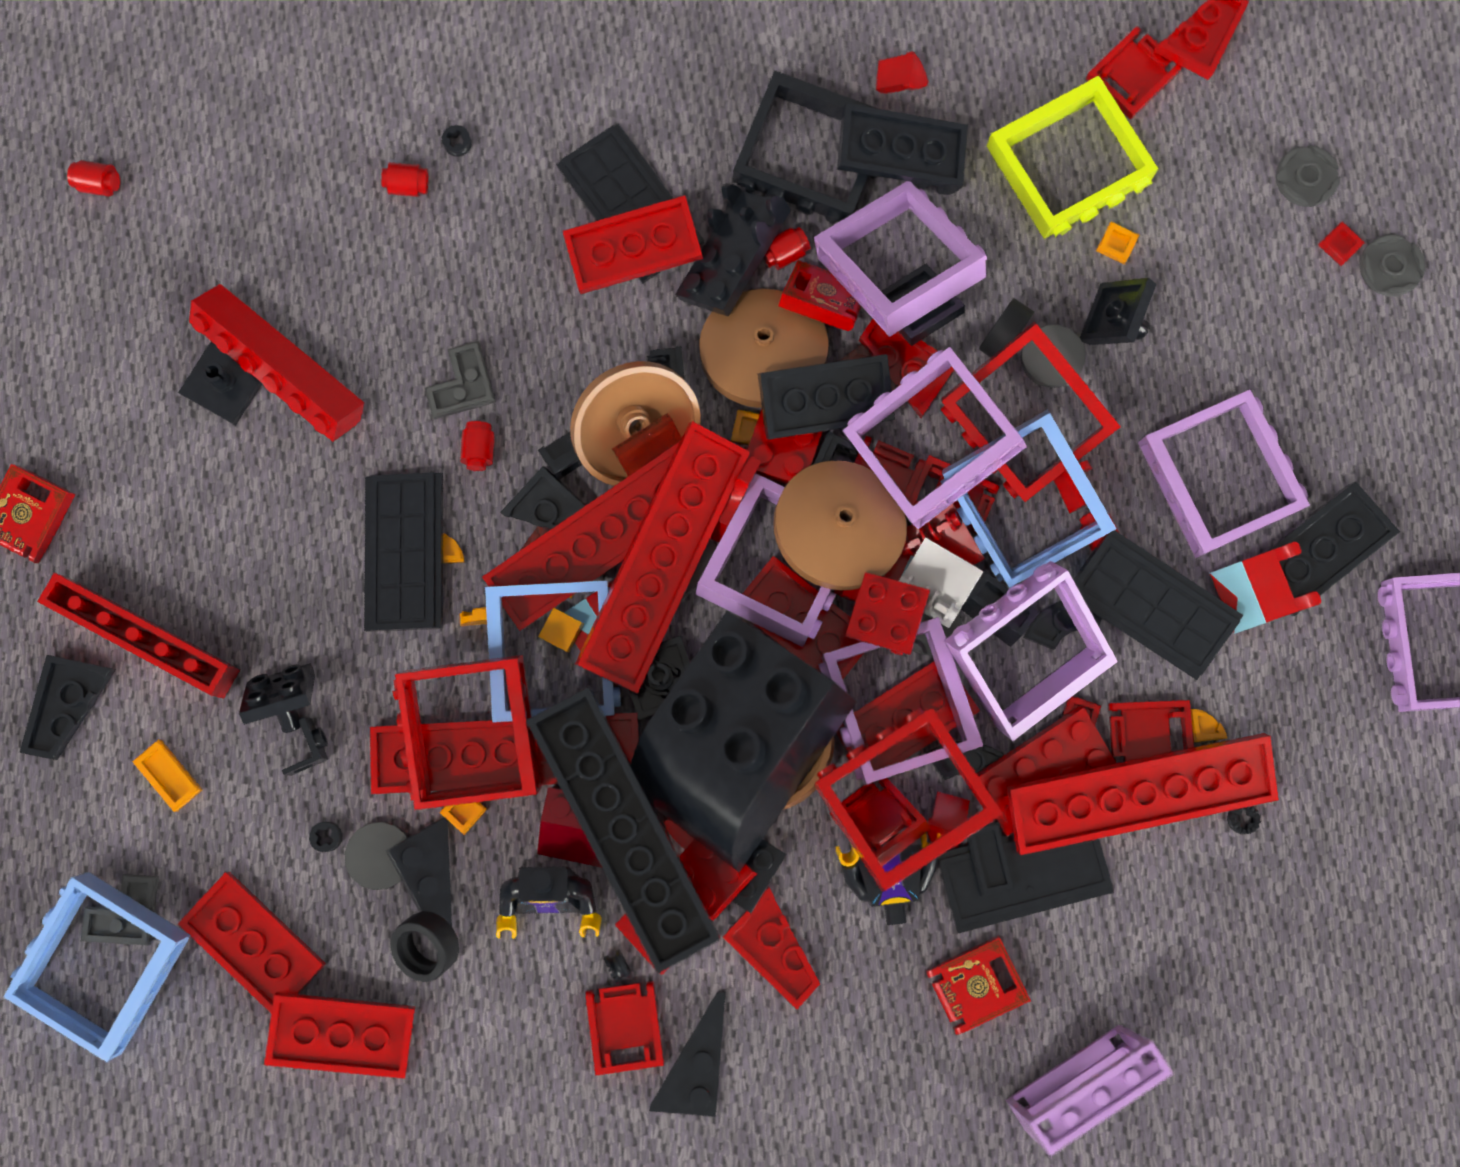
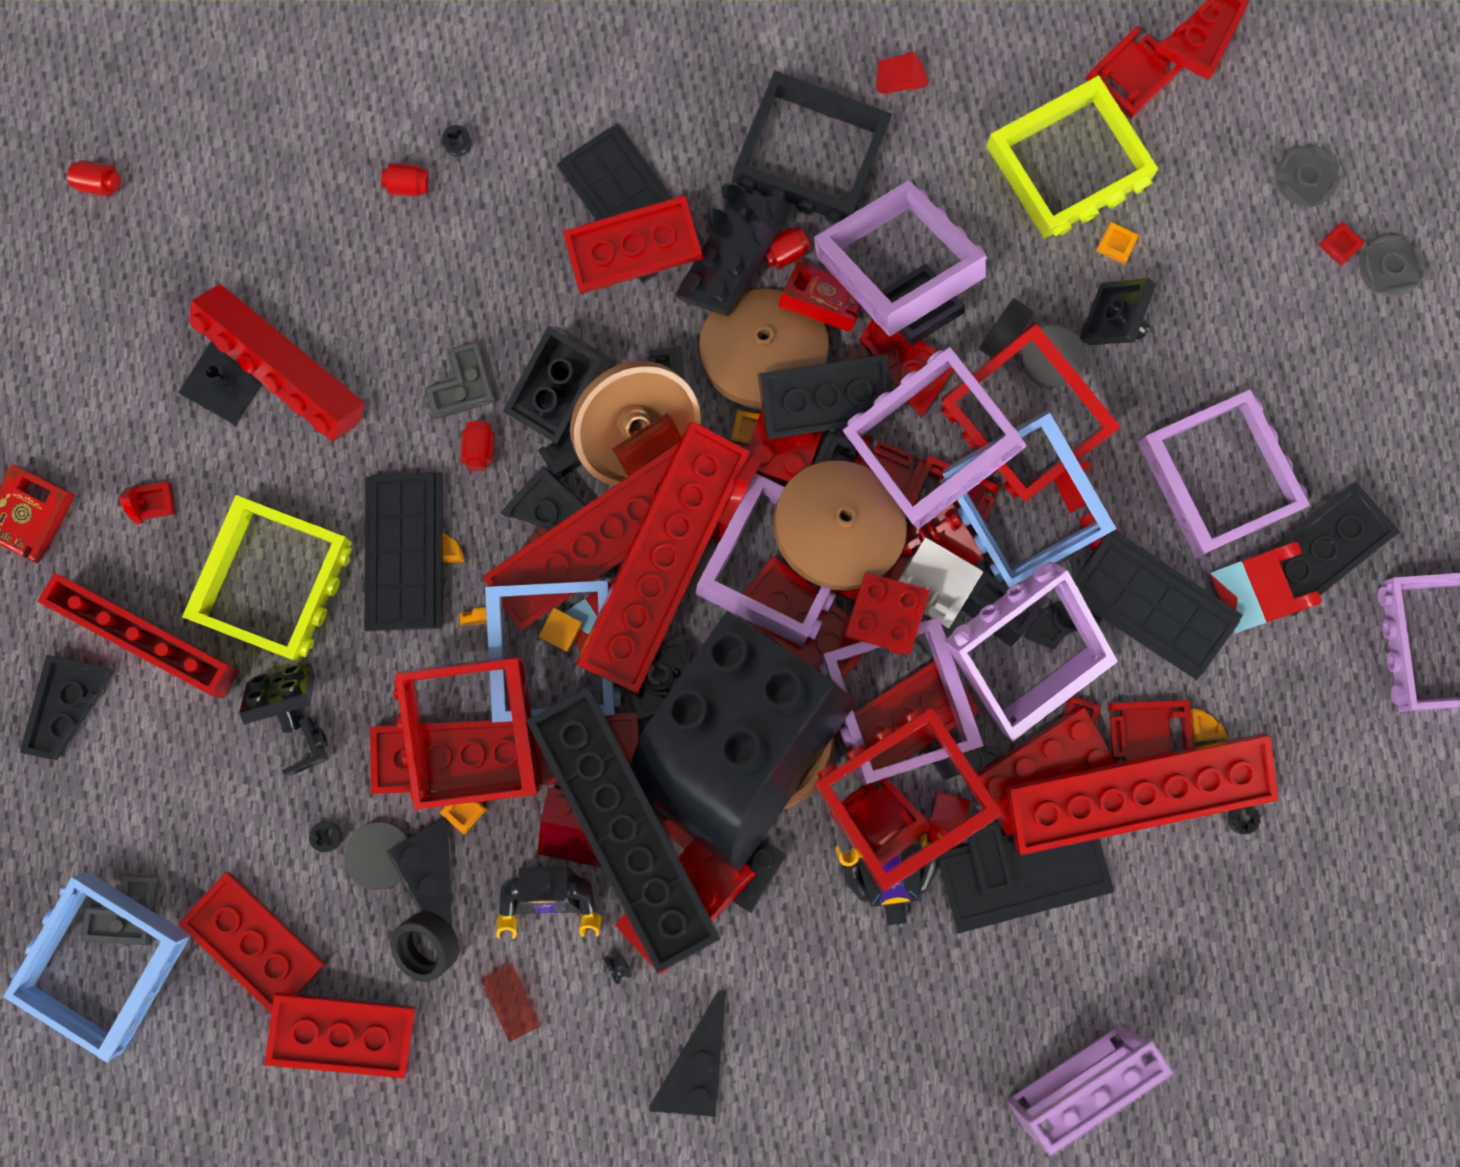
(148, 501): none -> red tile
(167, 775): light orange tile -> none
(222, 557): none -> neon yellow window
(510, 1002): none -> clear red tile
(554, 382): none -> black slope
(622, 1022): red container -> none
(773, 951): red wing -> none
(903, 147): black hinge -> none
(972, 989): red container -> none

